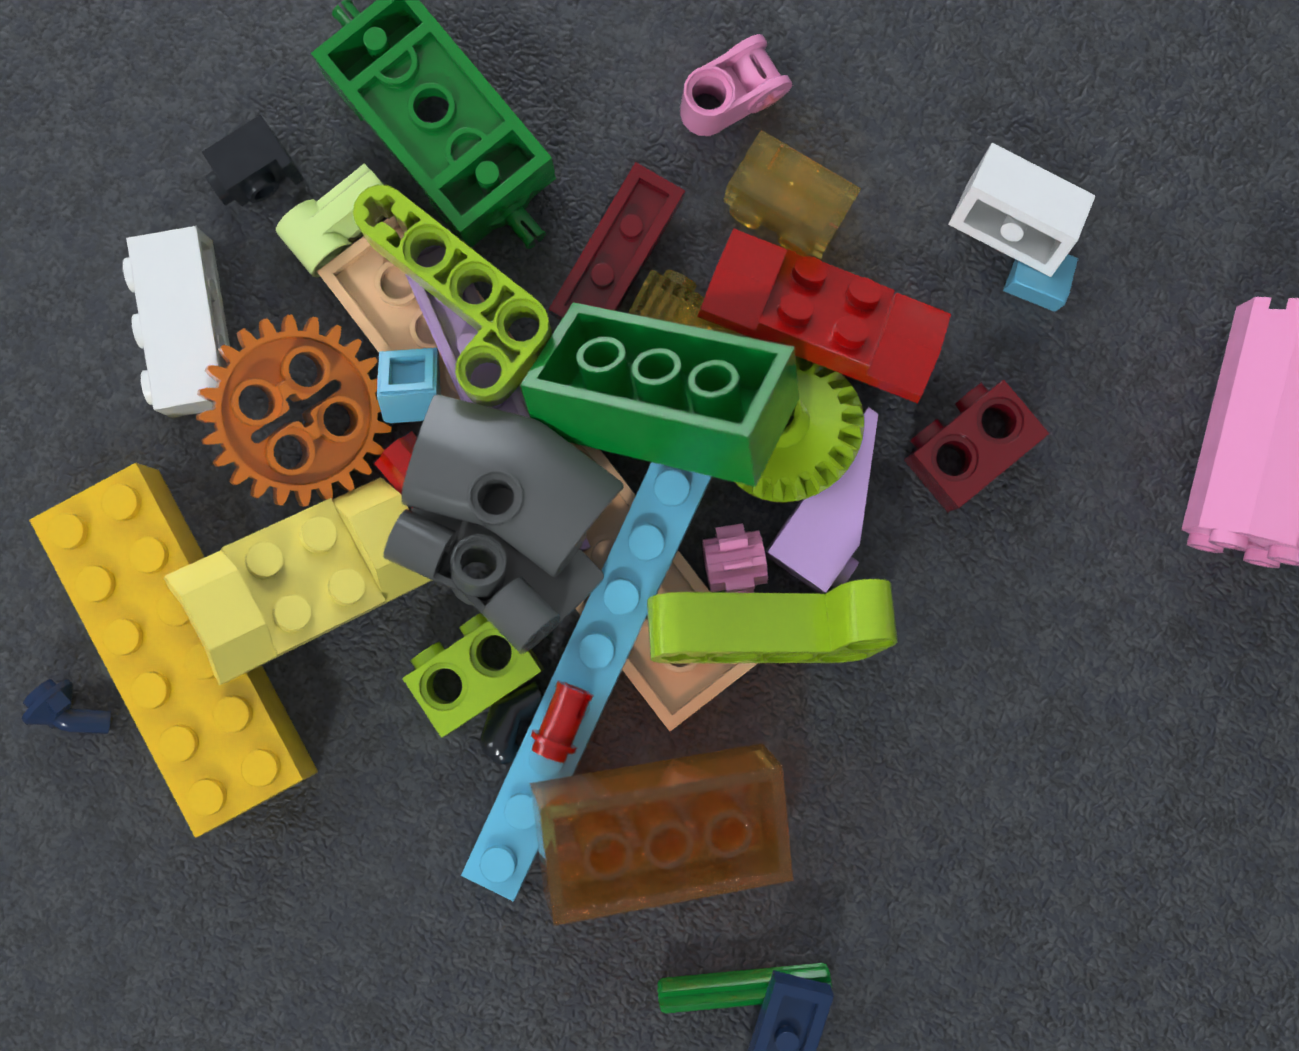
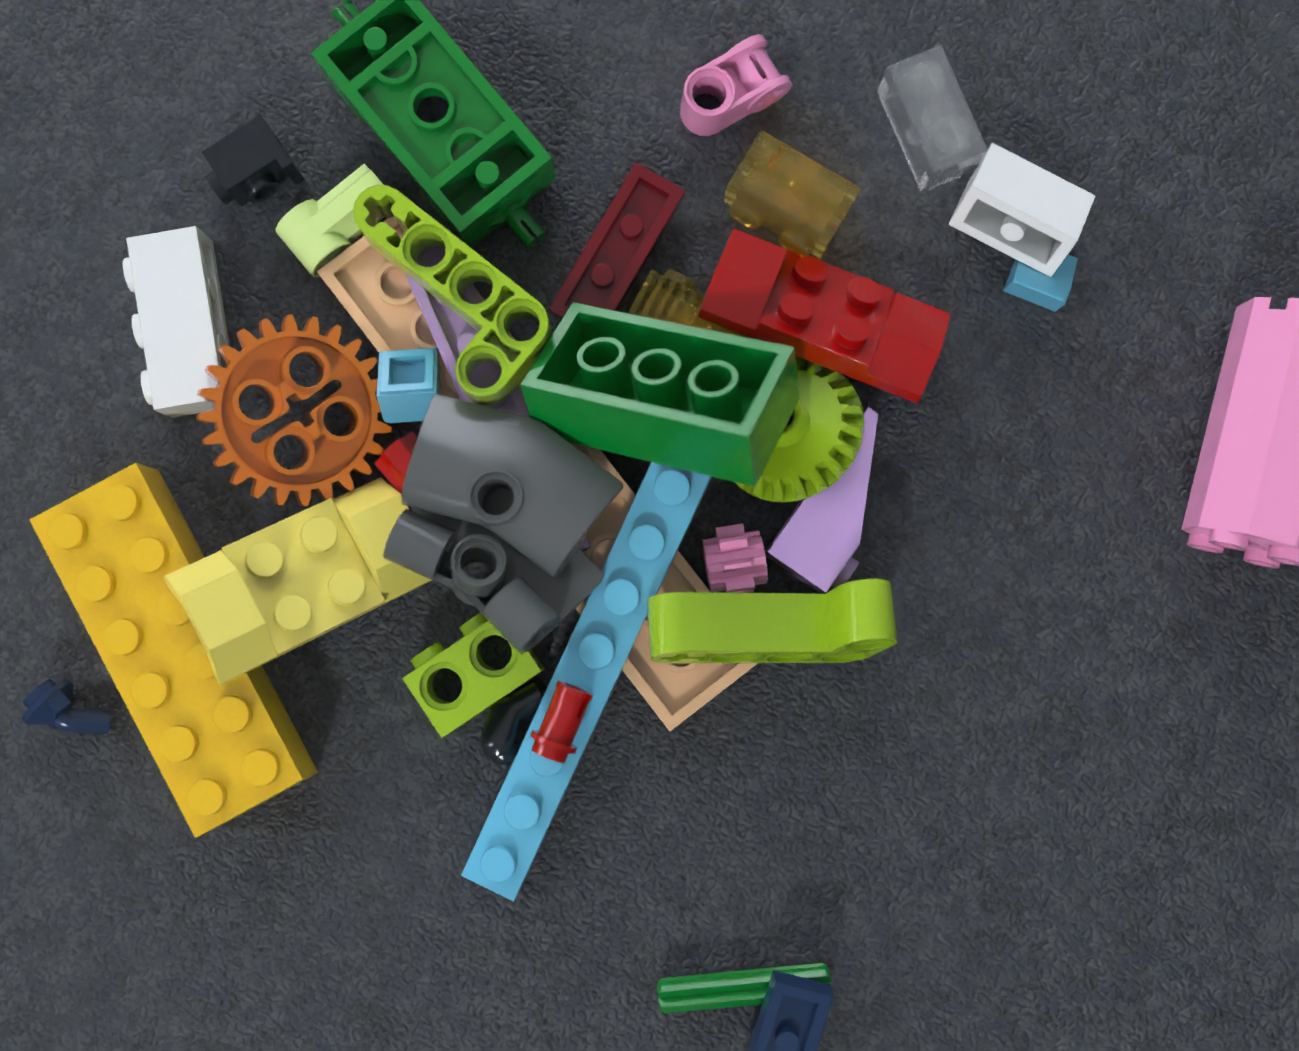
(661, 832): clear orange brick -> none
(931, 118): none -> clear brick
(980, 454): dark red brick -> none

